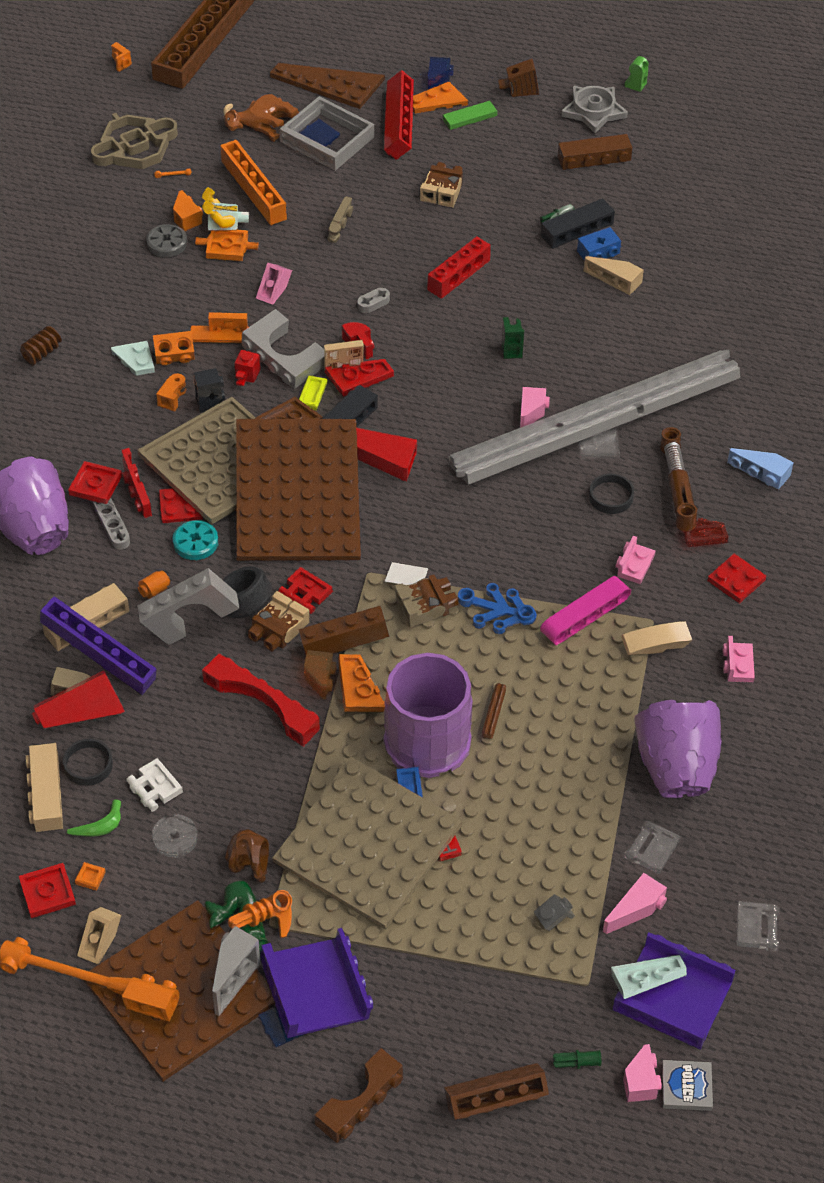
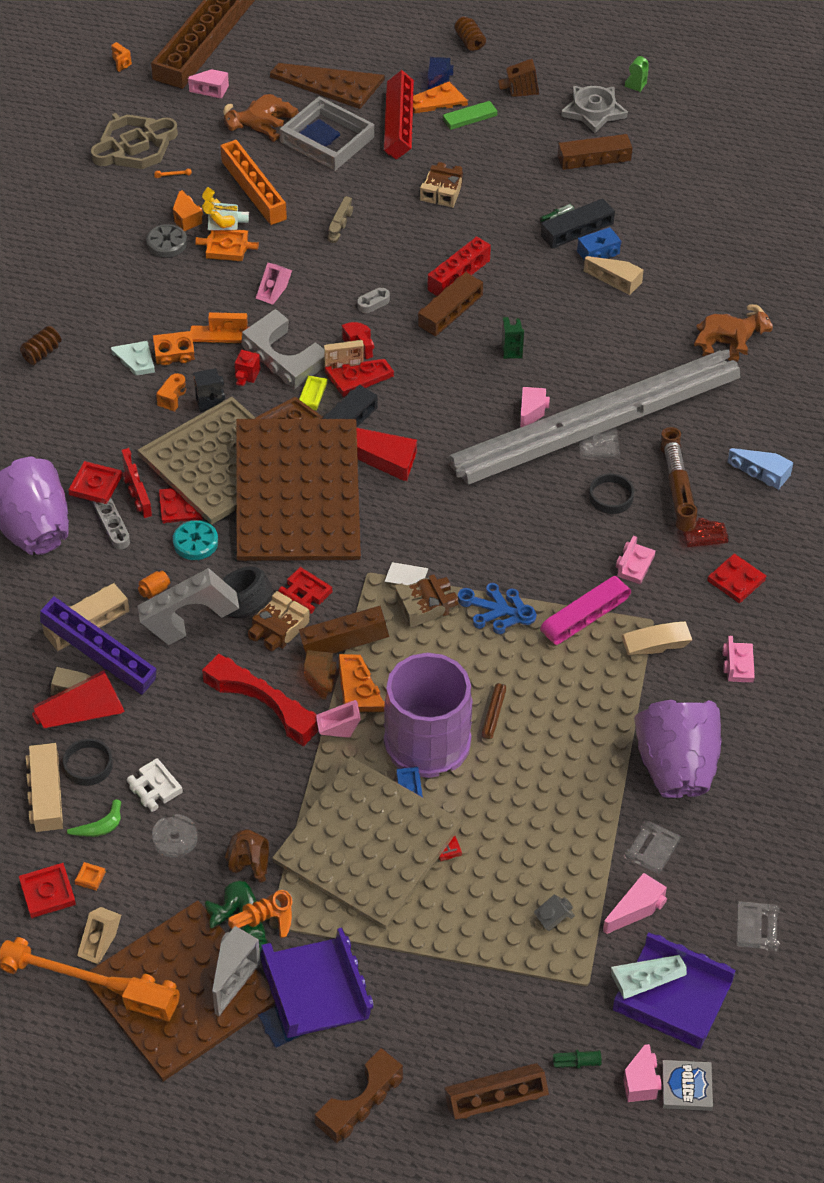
(209, 83): none -> bright pink slope
(339, 720): none -> bright pink slope
(450, 304): none -> reddish brown brick
(469, 33): none -> reddish brown piece
(732, 330): none -> dark orange animal

